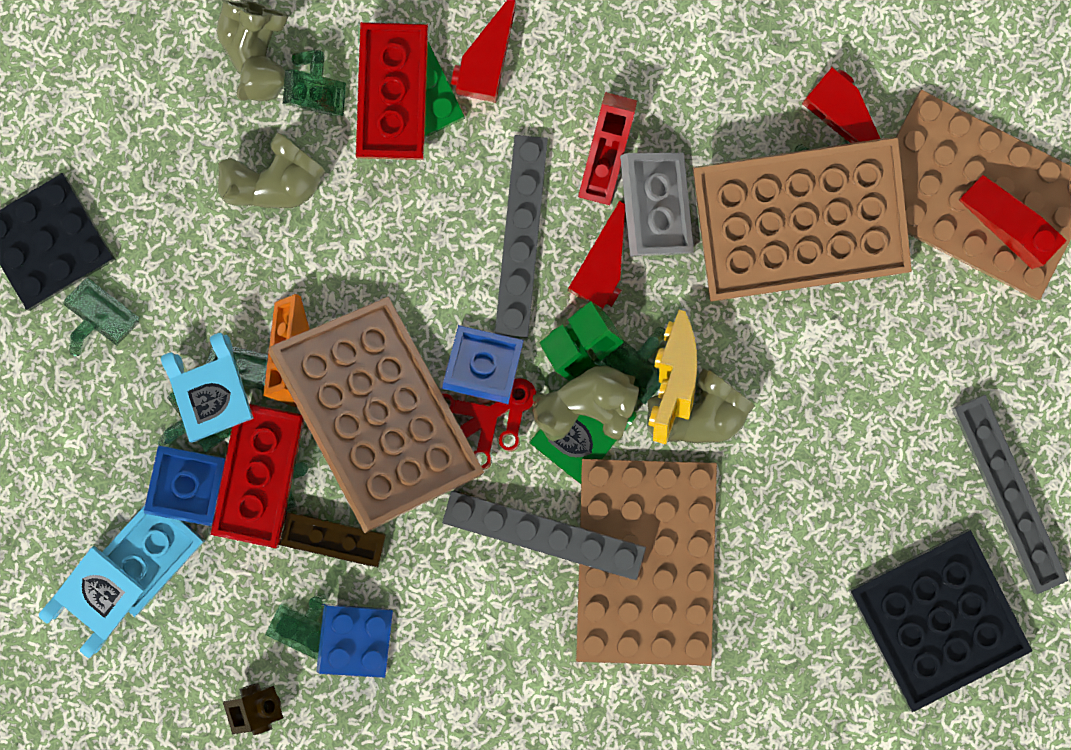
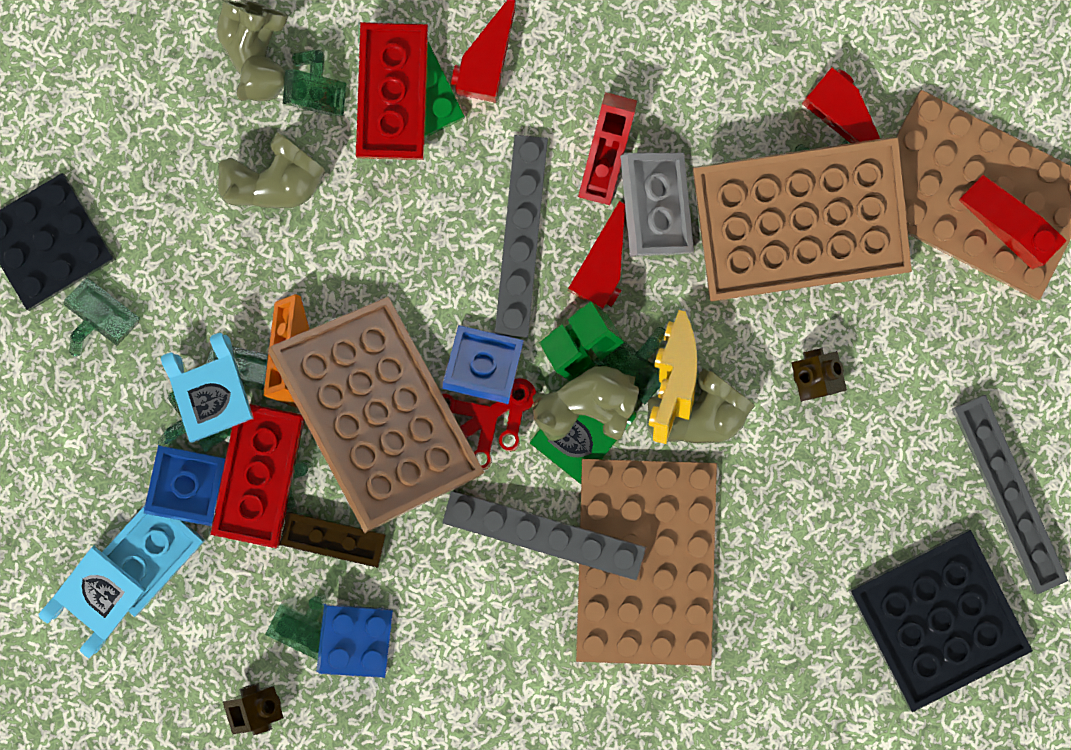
(818, 374): none -> dark brown brick

